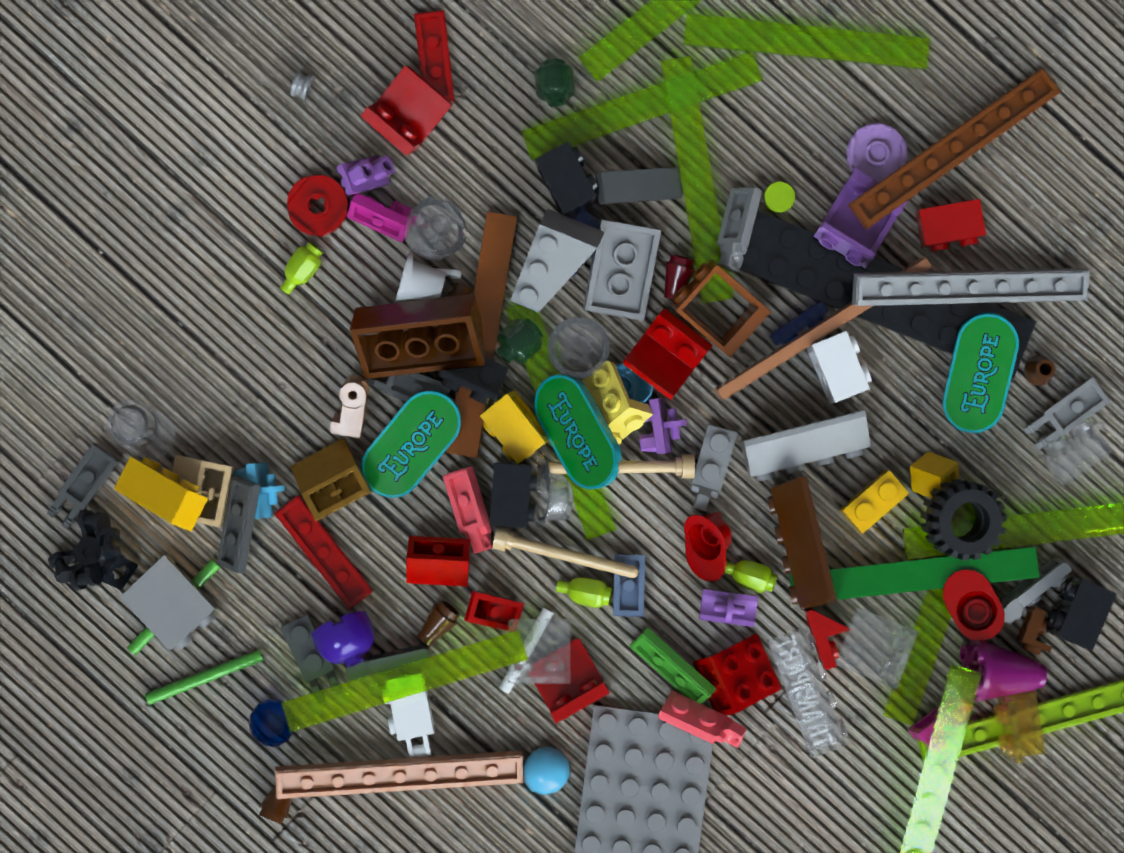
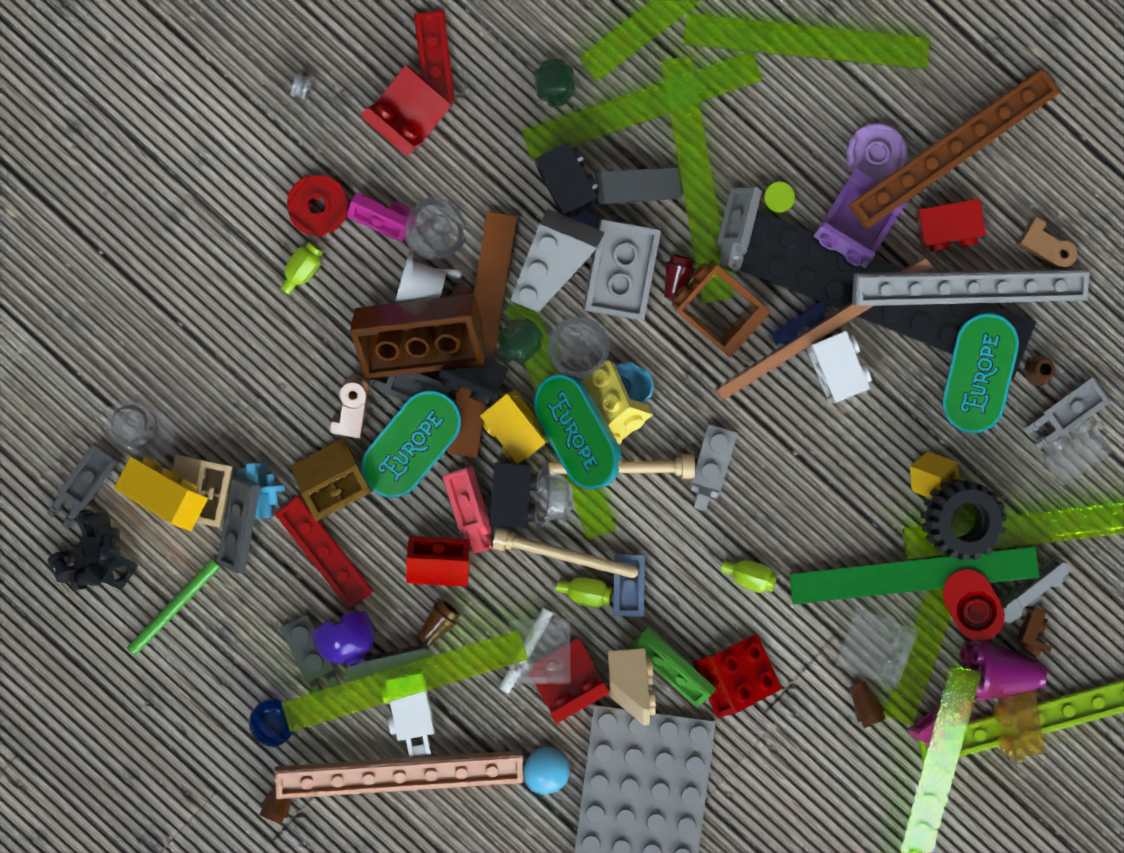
(169, 604): light grey panel -> none
(204, 677): bright green bar -> none
(365, 174): medium lavender hips -> none
(492, 610): red slope -> none
(629, 681): none -> tan slope
(660, 439): medium lavender hips -> none
(667, 354): red bracket -> none
(701, 720): coral hinge -> none
(706, 545): red piece -> none
(728, 607): medium lavender hips -> none
(802, 543): reddish brown slope -> none
(806, 444): light grey slope -> none
(806, 692): clear brick -> none
(820, 629): red slope -> none
(866, 705): none -> reddish brown cone
(874, 501): yellow brick -> none
(1046, 247): none -> medium nougat leg
(1081, 612): black piece -> none

